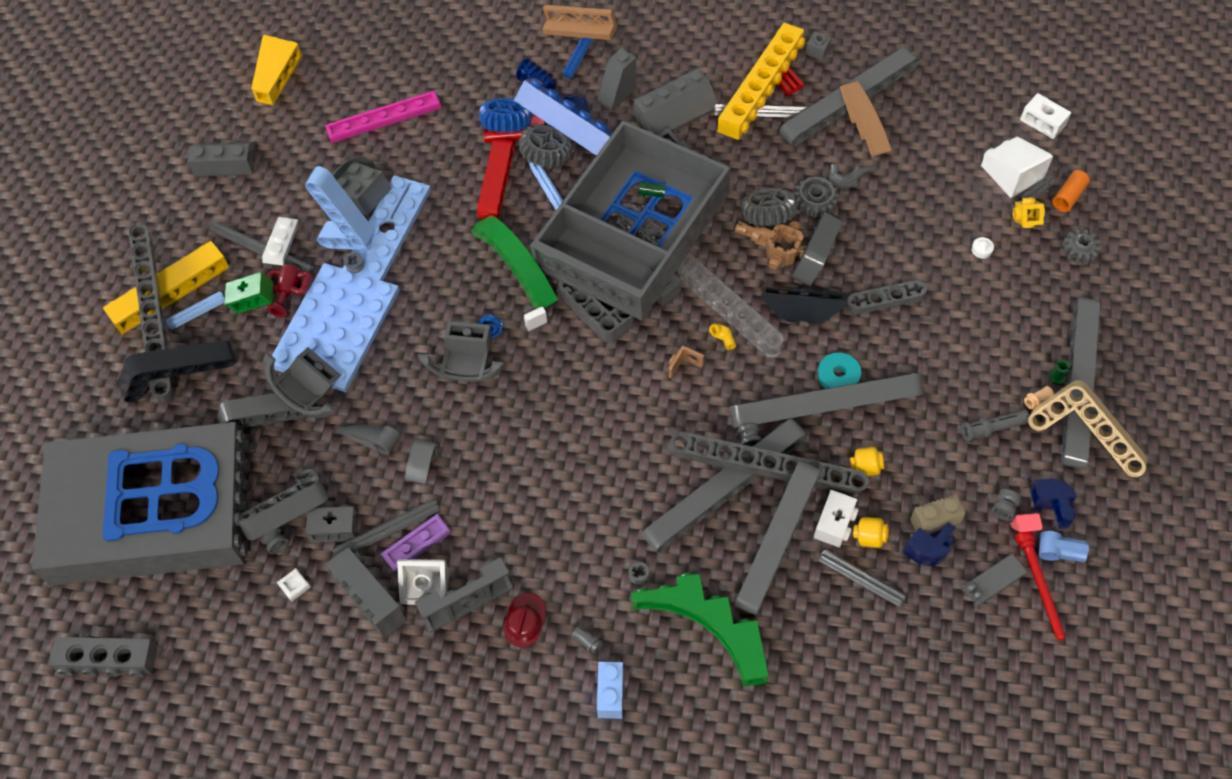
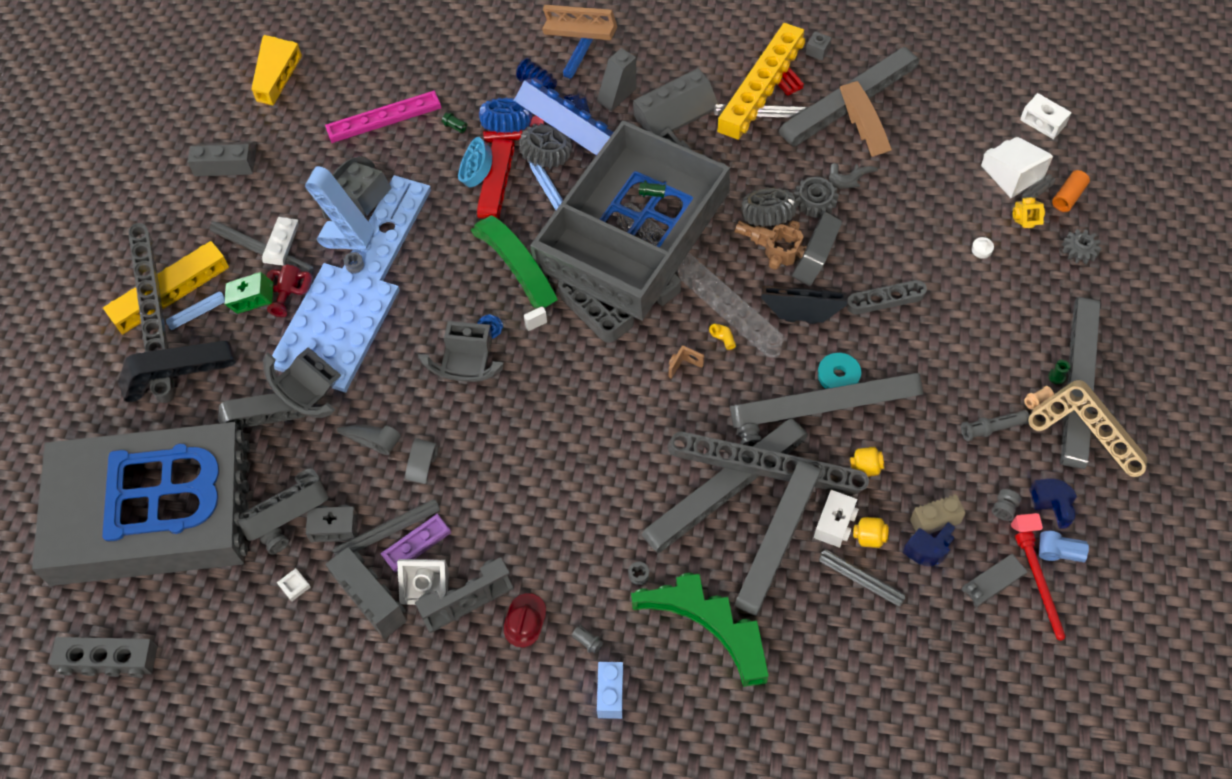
(450, 120): none -> dark green pin
(475, 163): none -> dark azure piece

